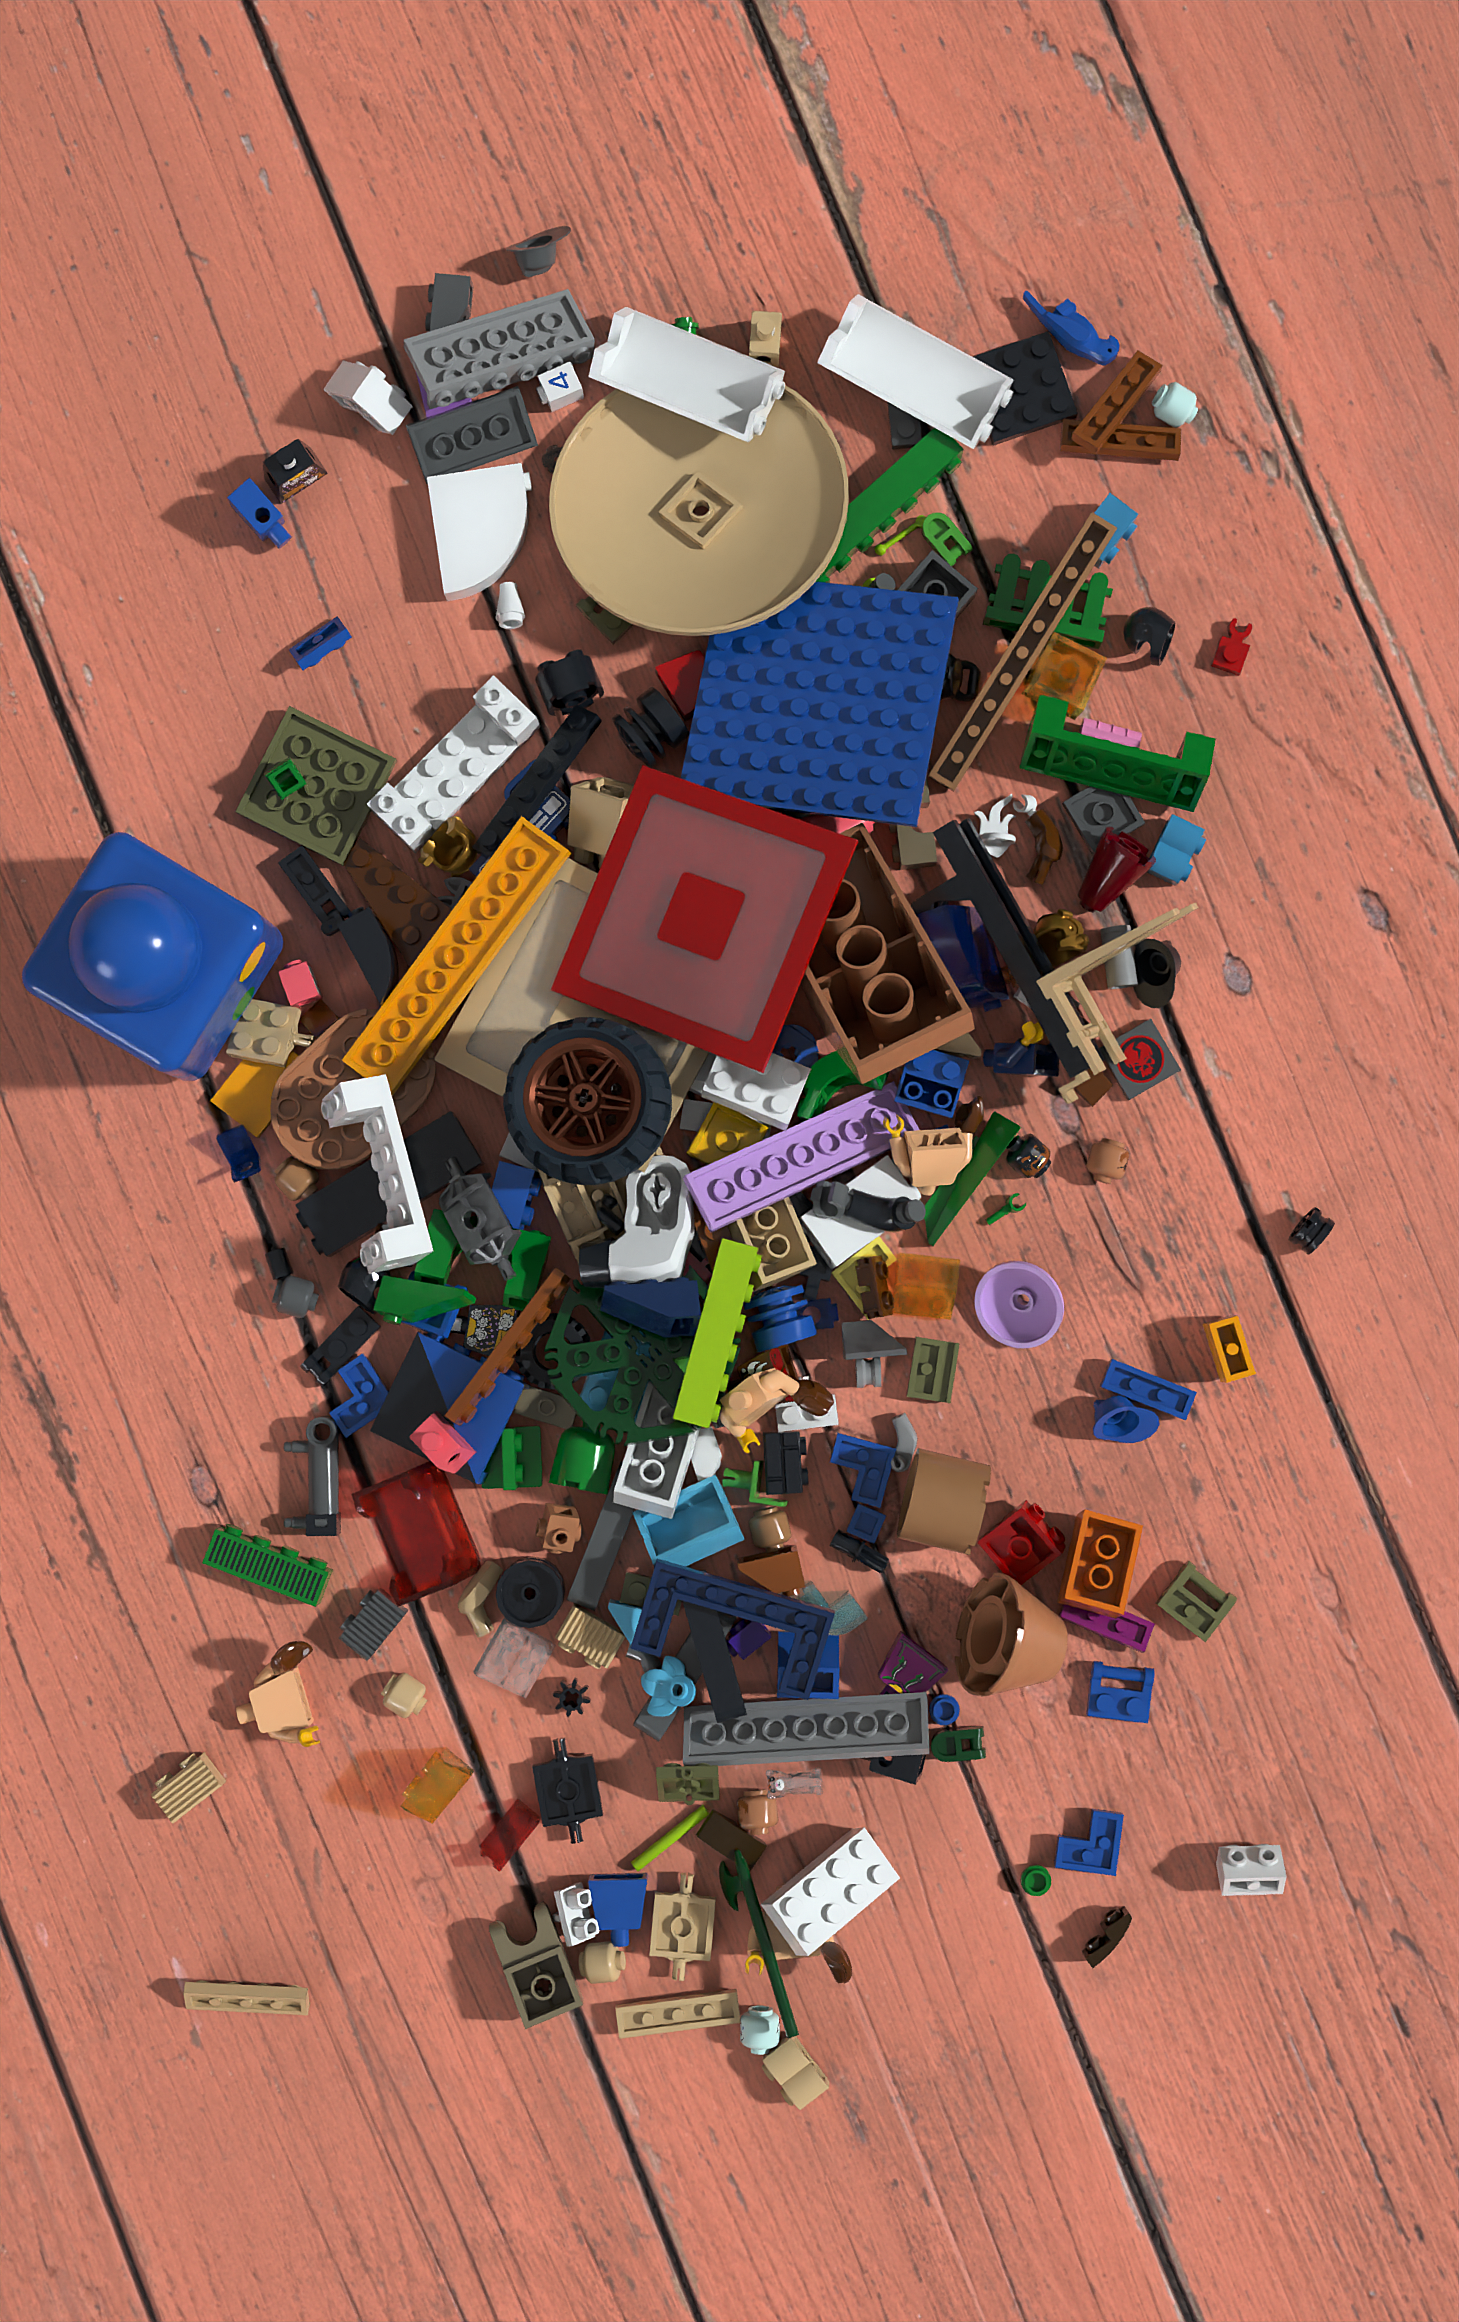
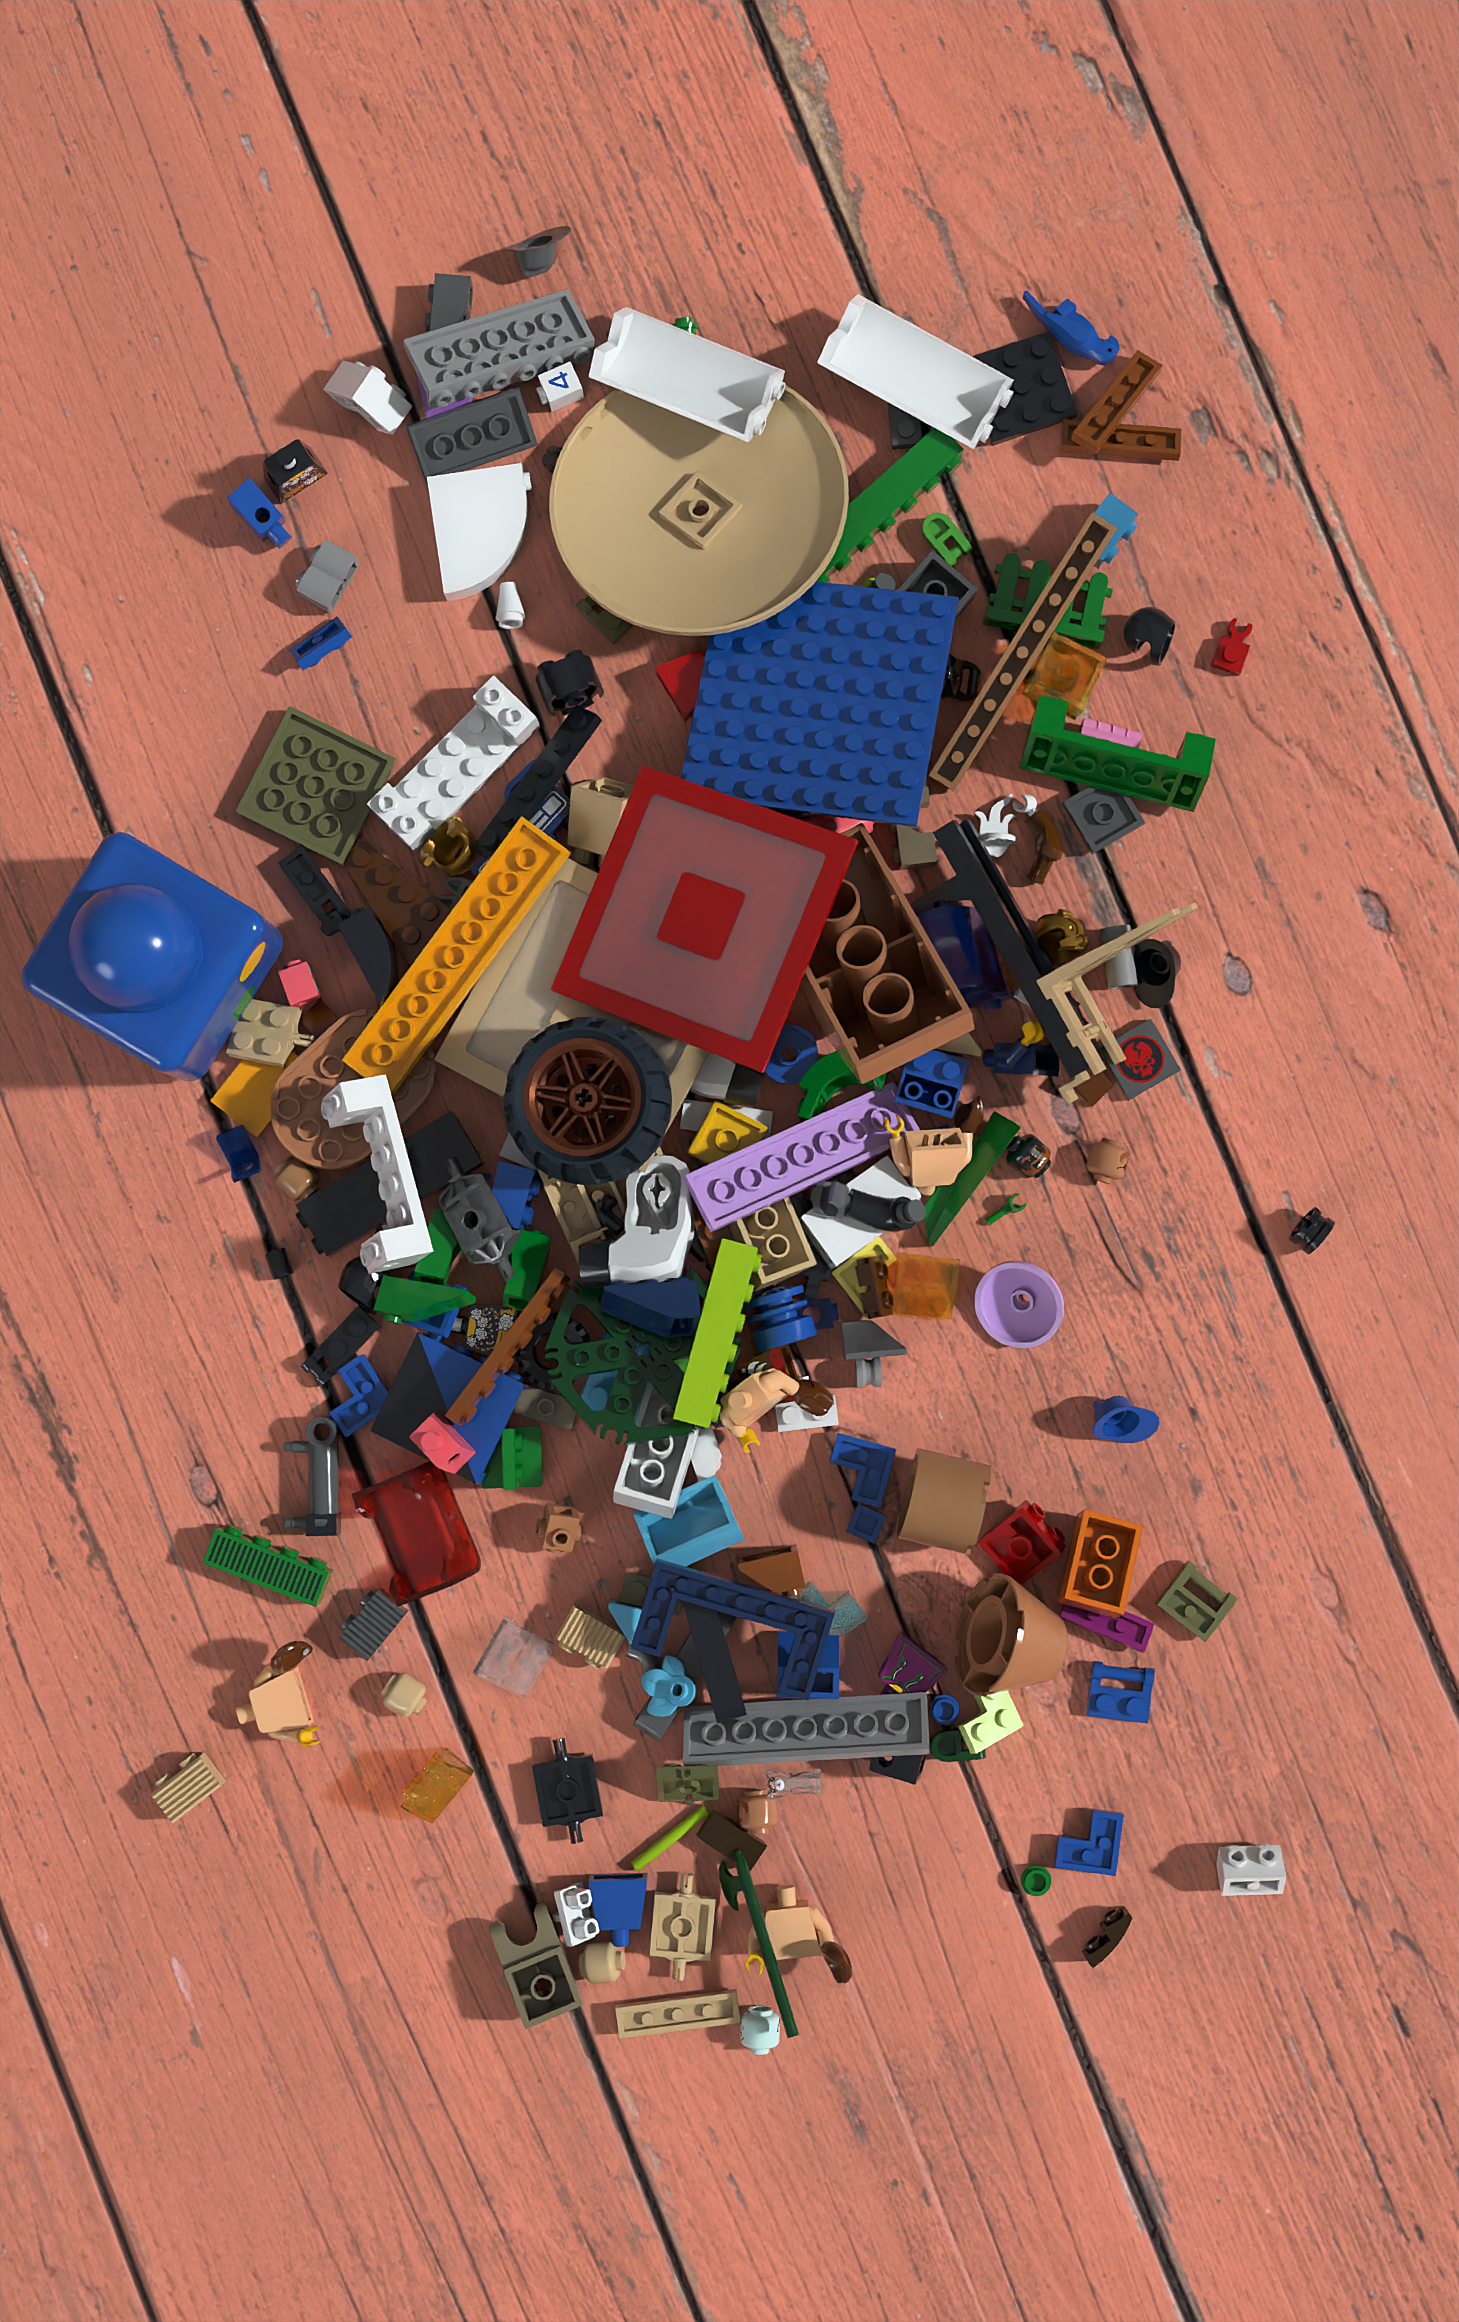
(246, 1998): tan plate -> none
(285, 778): green brick -> none
(295, 1296): dark grey head -> none
(327, 576): none -> light grey brick
(475, 1594): tan arm -> none
(509, 1834): clear red hinge -> none
(540, 1576): black wheel -> none
(572, 1688): black gear -> none
(583, 1460): green cylinder -> none
(601, 1551): dark grey beam -> none
(651, 727): black wheel -> none
(747, 1638): dark purple brick -> none
(752, 1482): bright green bracket -> none
(763, 1096): white brick -> none
(765, 336): tan torso -> none
(769, 1529): medium nougat head -> none
(783, 1462): black brick -> none
(795, 2072): tan brick -> none
(830, 1891): white brick -> none
(859, 1551): black axle -> none
(880, 549): lime hinge -> none
(906, 1443): light grey arm -> none
(932, 1369): olive plate -> none
(994, 1722): none -> yellowish green plate
(1113, 869): dark red cone -> none
(1148, 1389): blue plate -> none
(1175, 404): light aqua head -> none
(1175, 848): dark azure brick -> none
(1229, 1348): light orange brick -> none

